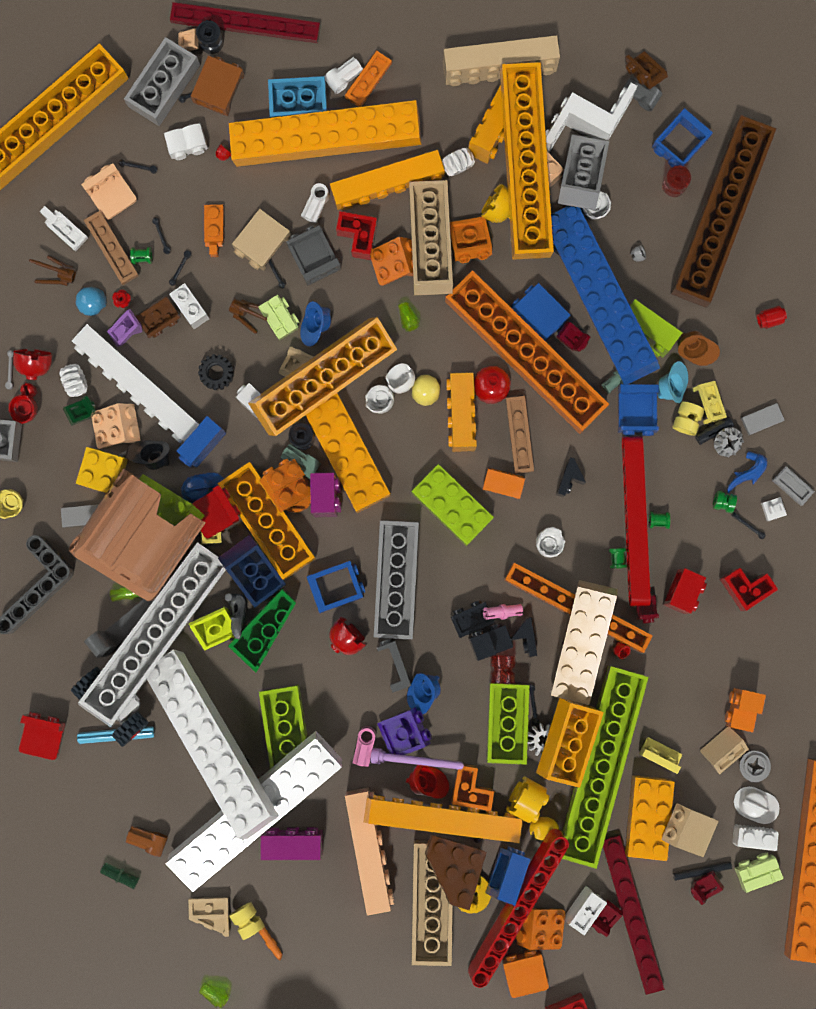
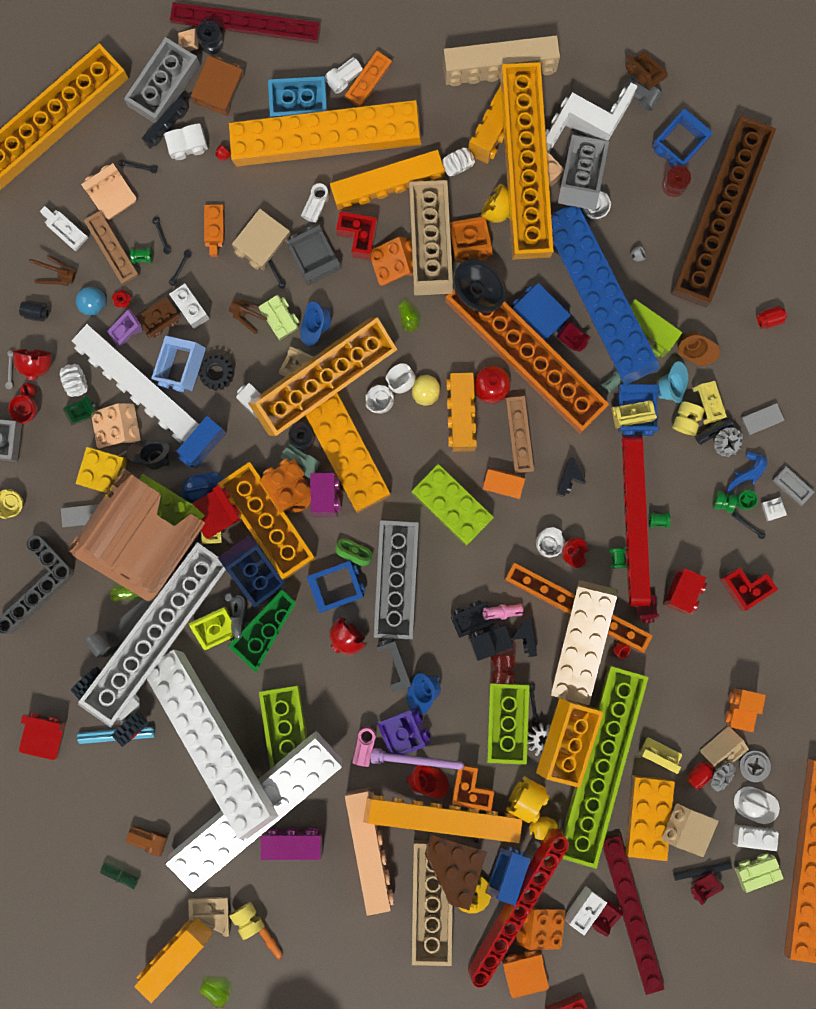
(34, 310): none -> black brick
(165, 123): none -> black plate
(166, 360): none -> light blue window
(172, 958): none -> light orange brick
(354, 552): none -> bright green plate
(479, 286): none -> black dish
(574, 551): none -> red hair
(634, 414): none -> light yellow hinge
(700, 775): none -> red brick
(723, 776): none -> light grey gear
(749, 498): none -> green wheel

